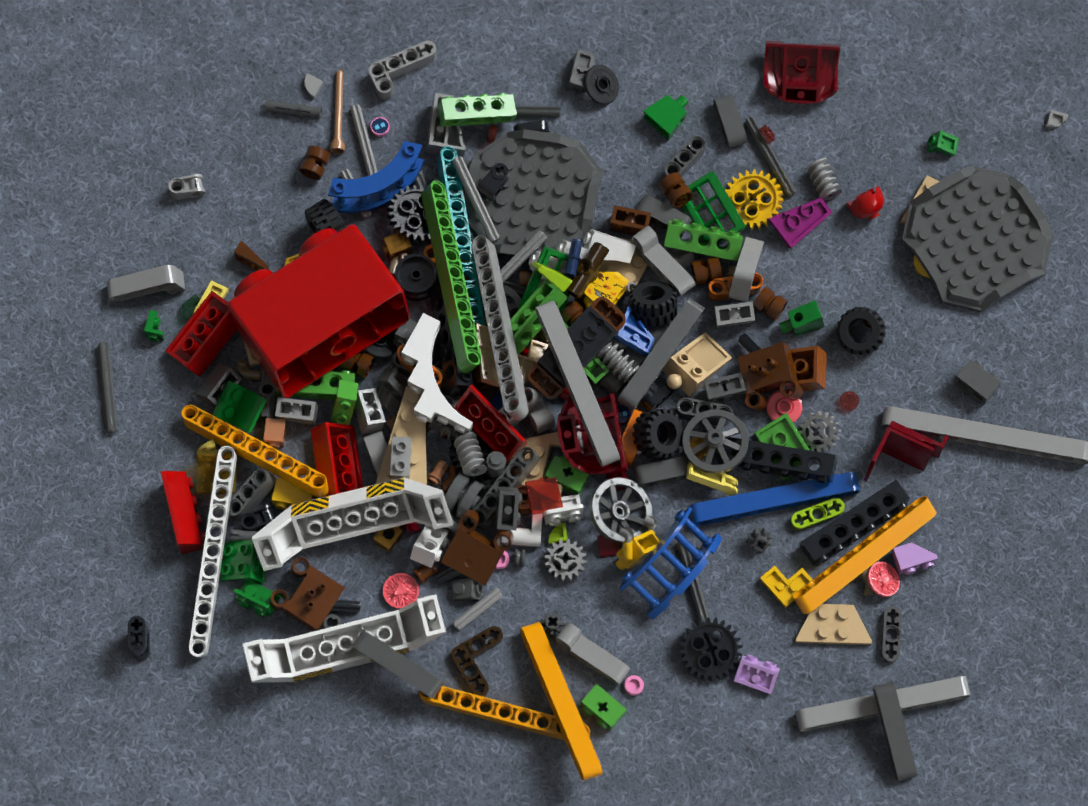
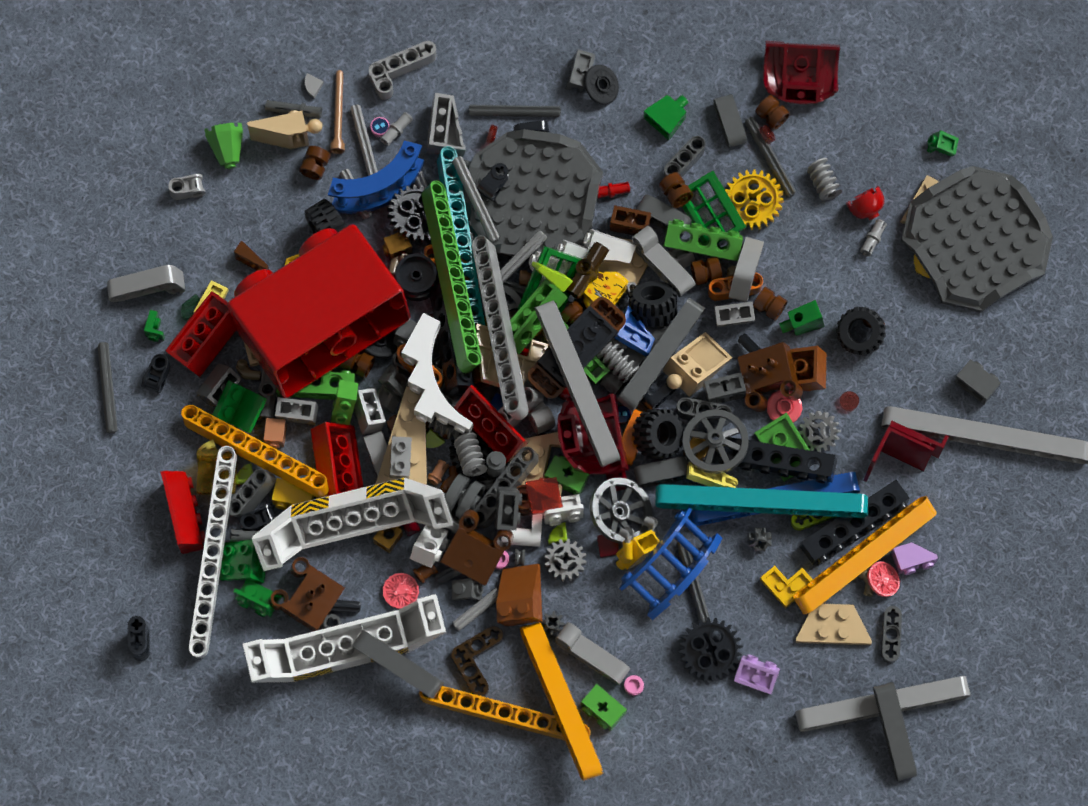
(156, 377): none -> black piece
(226, 143): none -> bright green cone
(244, 474): none -> lime tile
(284, 130): none -> tan slope
(396, 129): none -> light grey pin
(433, 439): none -> lime tile
(469, 116): brick -> none
(519, 596): none -> dark orange slope
(573, 258): dark blue axle -> none
(613, 189): none -> red pin
(761, 501): none -> teal beam
(770, 110): none -> reddish brown wheel
(799, 221): magenta wing -> none
(873, 237): none -> light grey pin
(1056, 119): light grey tile -> none

